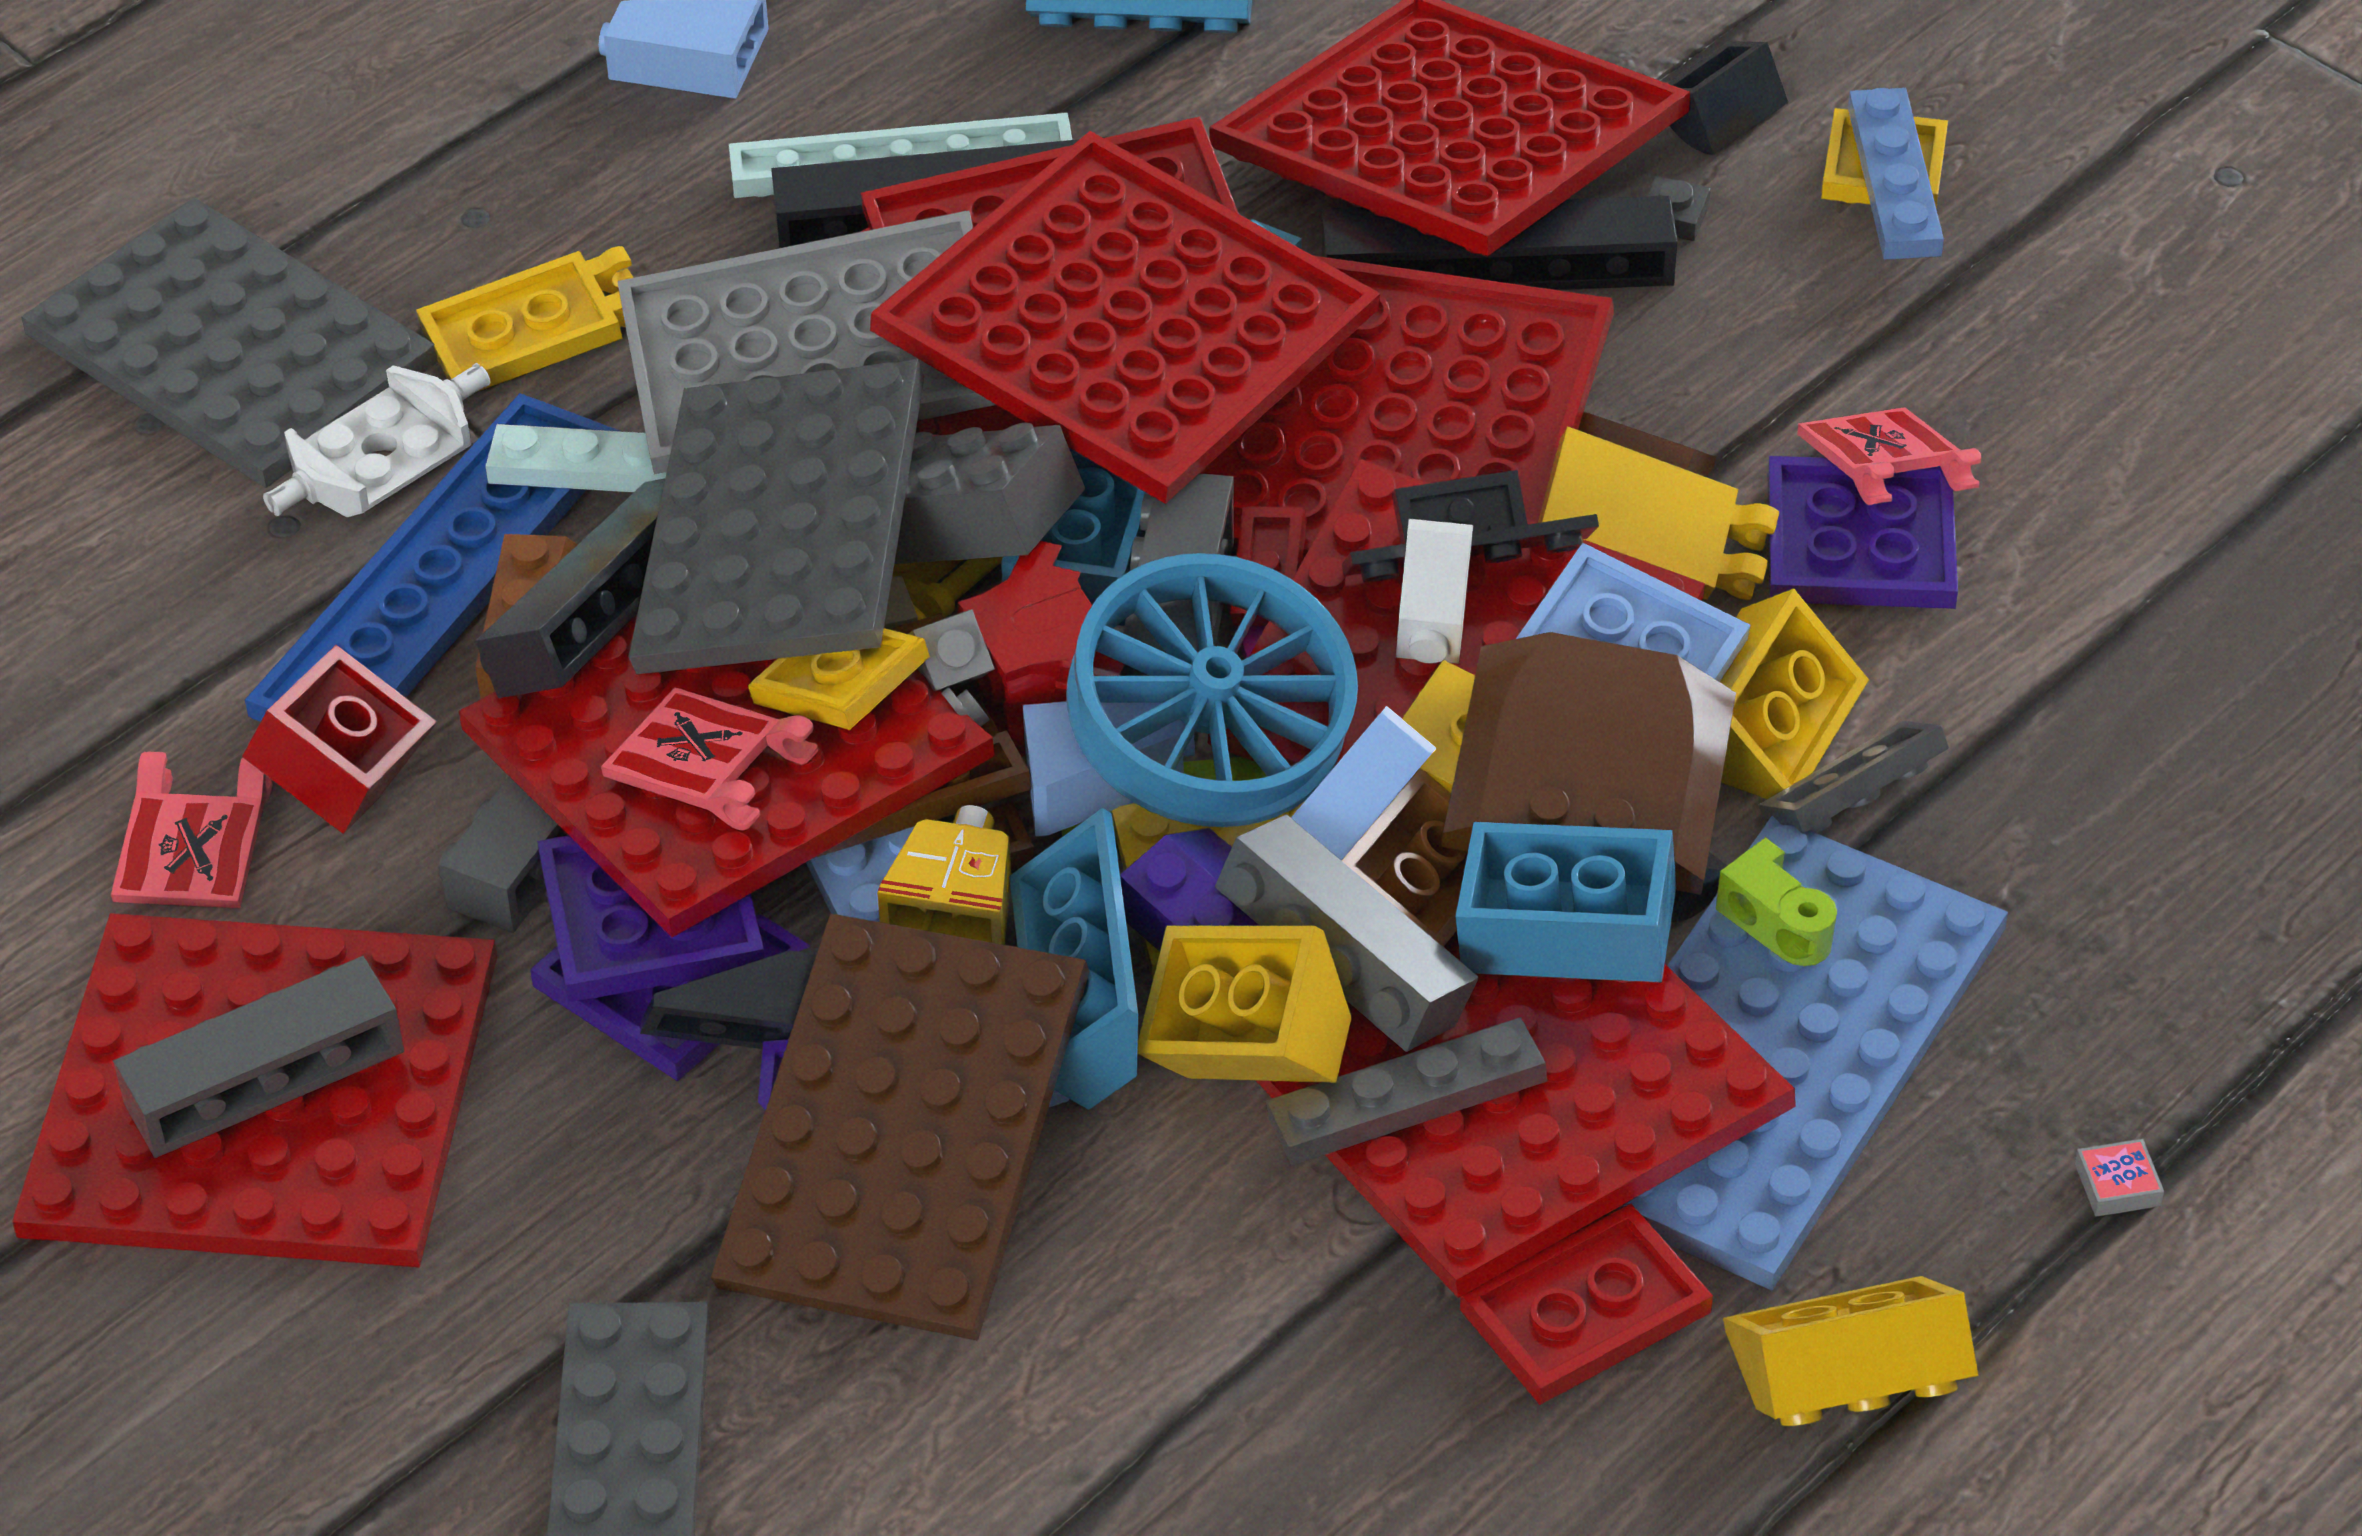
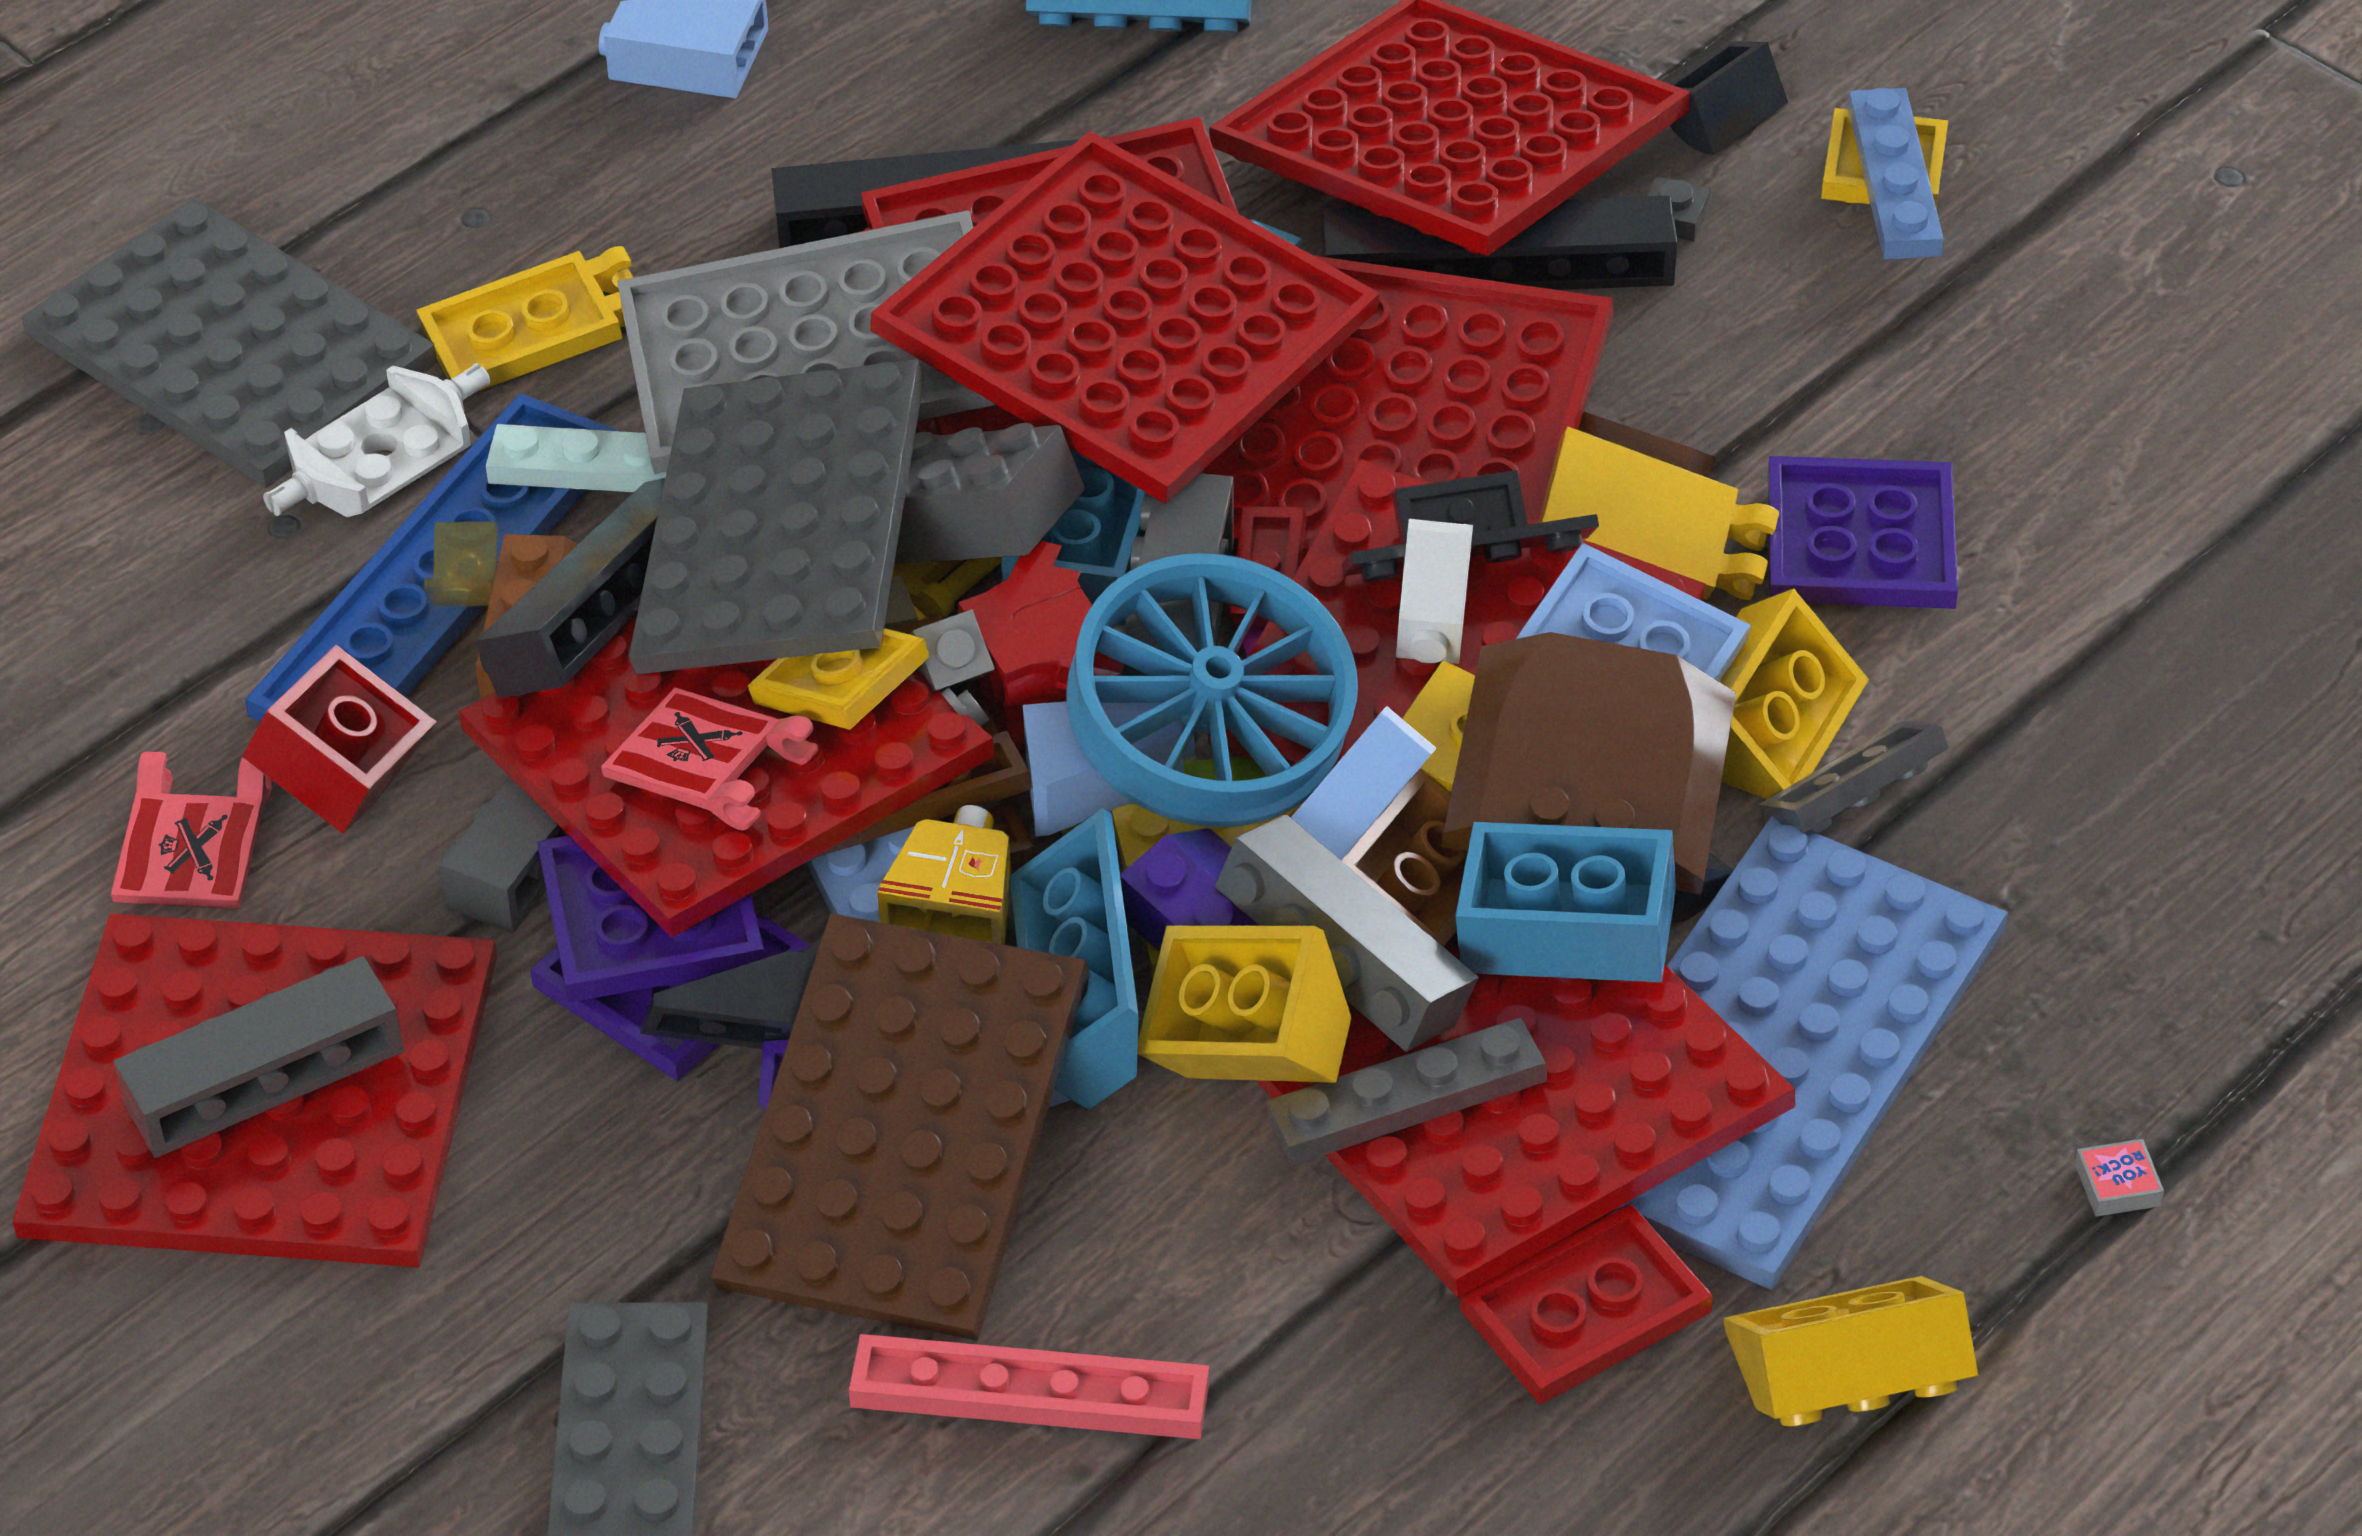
(463, 563): none -> clear yellow bracket
(753, 160): light aqua plate -> none
(1029, 1386): none -> coral plate
(1776, 907): lime leg -> none
(1886, 443): coral flag -> none

